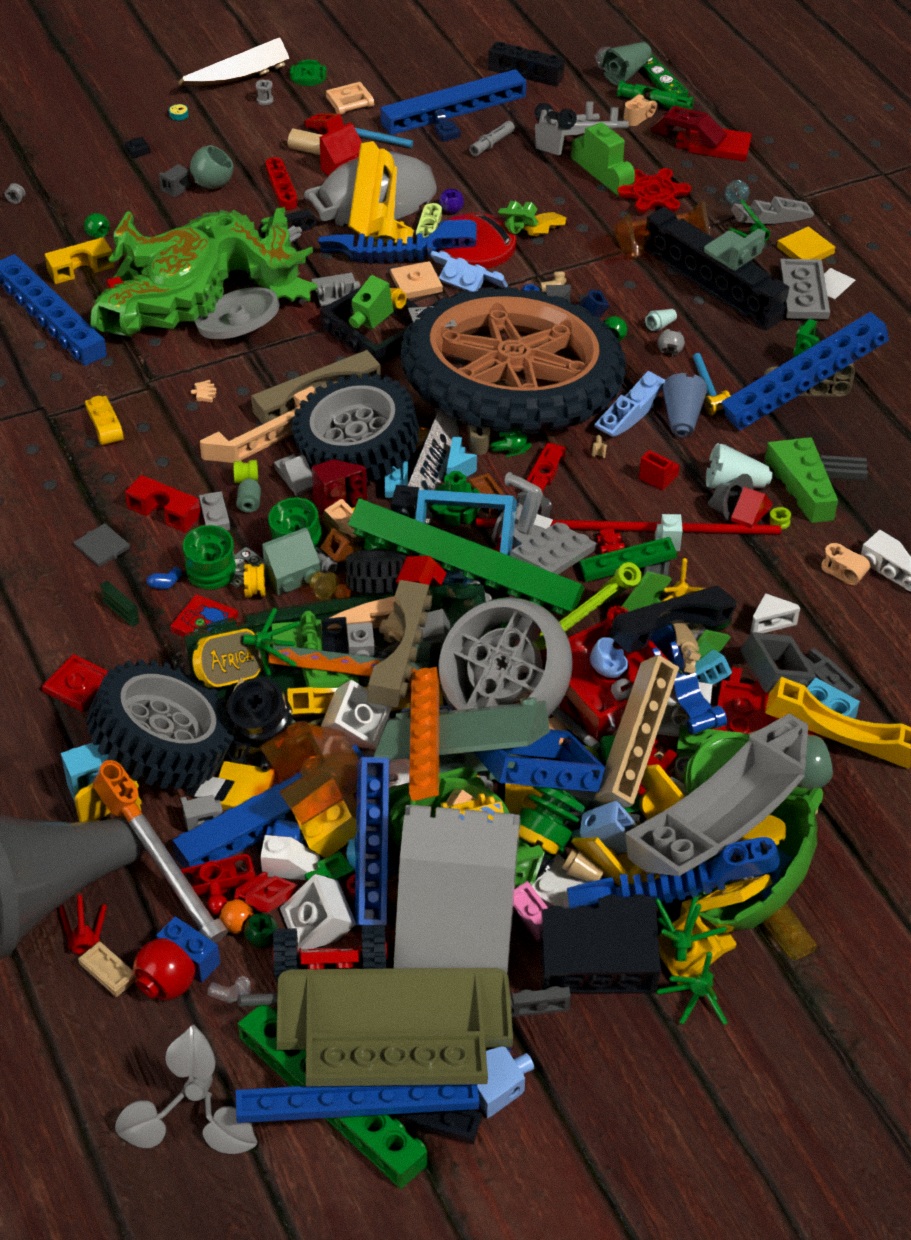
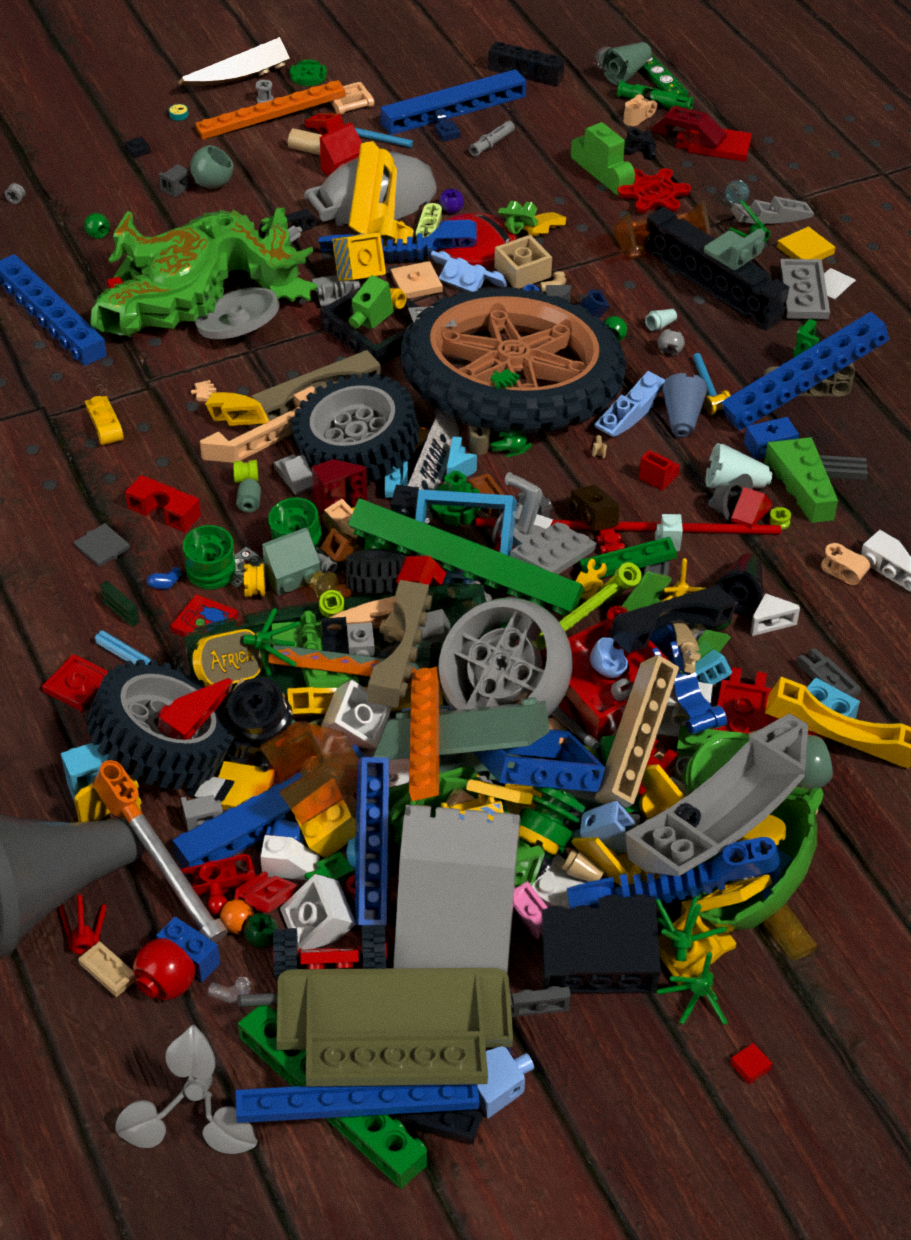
(93, 254): yellow arch -> none
(120, 648): none -> dark azure axle
(191, 711): none -> red slope
(214, 510): light grey plate -> none
(236, 409): none -> yellow slope
(270, 109): none -> orange plate
(280, 183): red beam -> none
(330, 608): none -> lime wheel
(359, 256): none -> yellow container
(499, 791): none -> yellow tile
(504, 379): none -> green piece
(523, 262): none -> tan brick
(547, 460): red piece -> none
(554, 125): light grey hand -> none
(590, 580): none -> yellow plate
(594, 507): none -> dark brown brick
(638, 140): none -> black piece
(688, 809): none -> black bush
(744, 583): none -> black cone
(751, 1063): none -> red tile
(760, 434): none -> blue brick
(763, 648): dark grey window -> none

